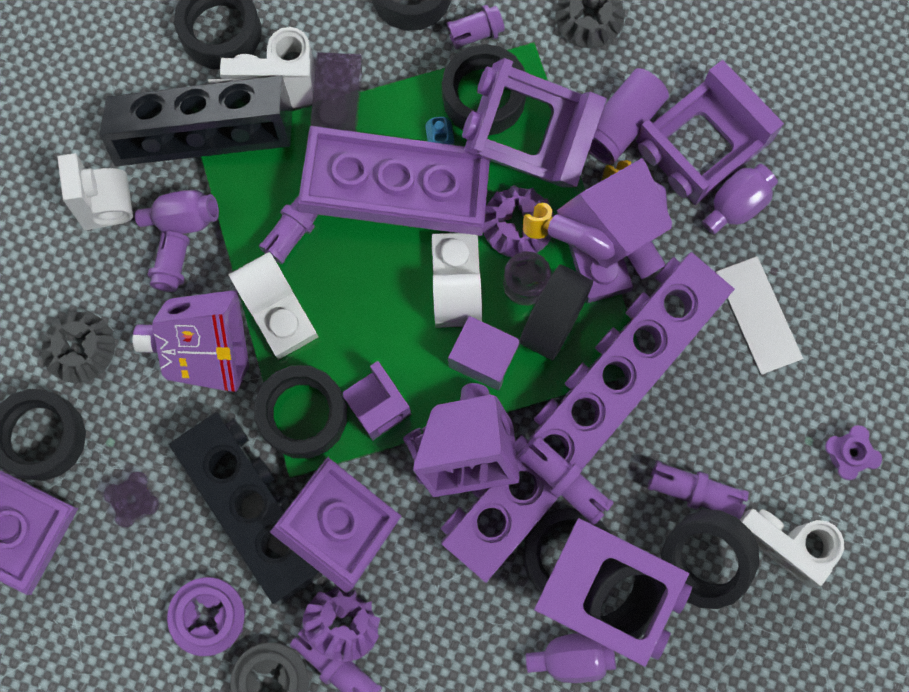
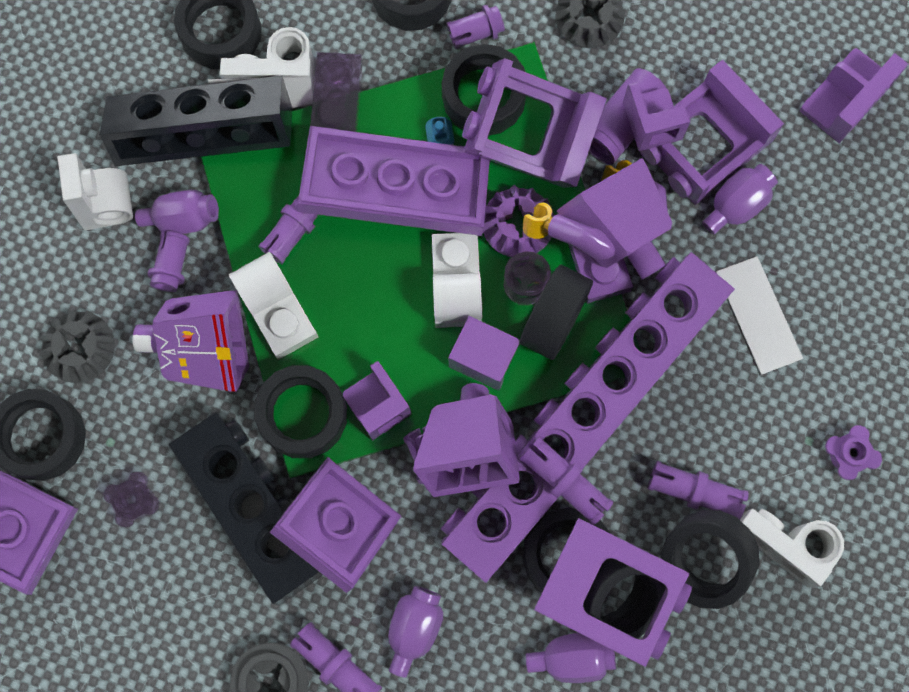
(184, 612): medium lavender gear -> none
(340, 642): medium lavender gear -> none
(414, 628): none -> medium lavender plant
(654, 117): none -> medium lavender panel
(850, 92): none -> medium lavender panel

